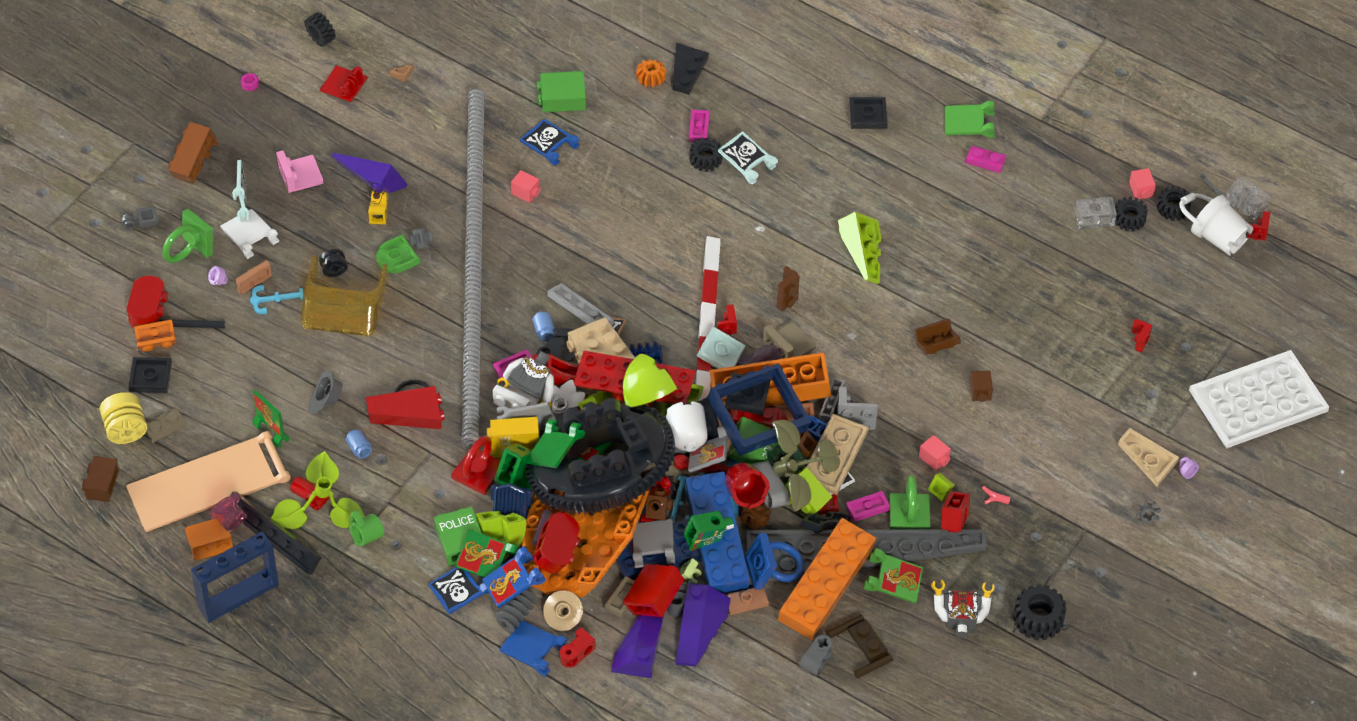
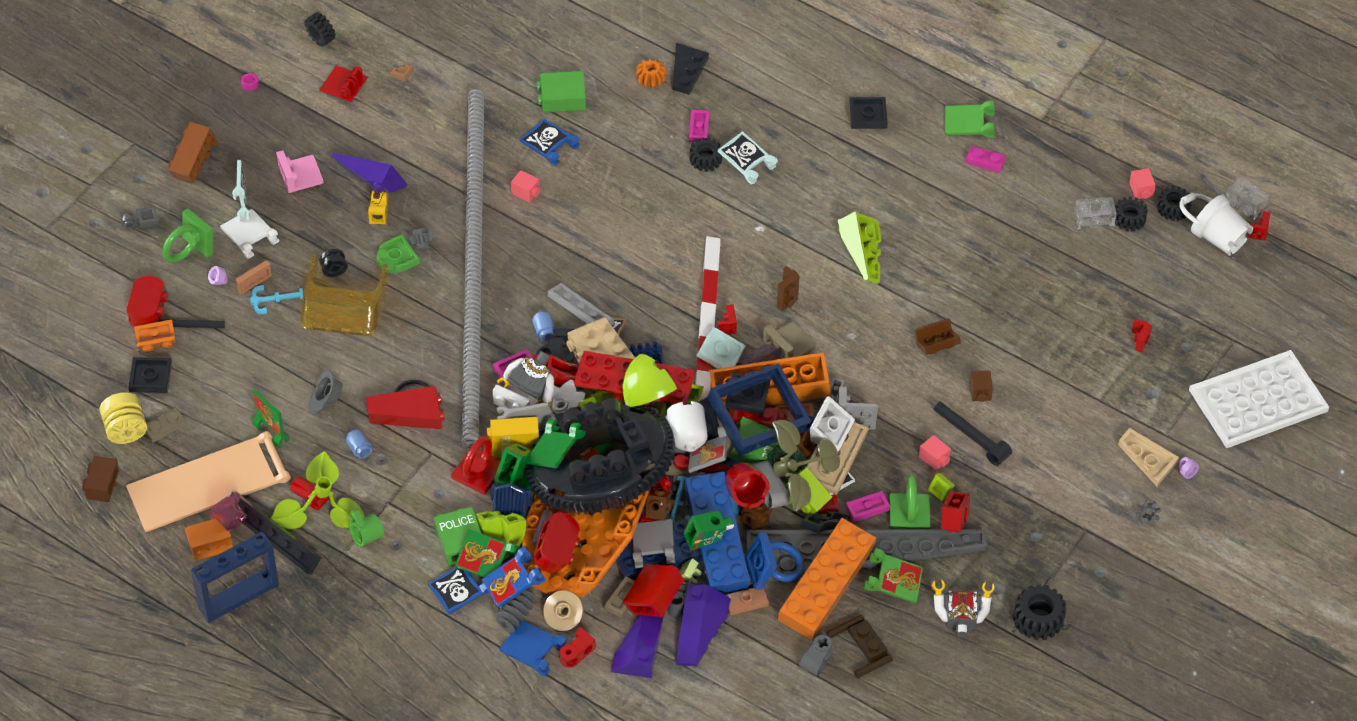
(831, 424): none -> white slope
(995, 452): none -> black piece
(995, 496): coral bar -> none

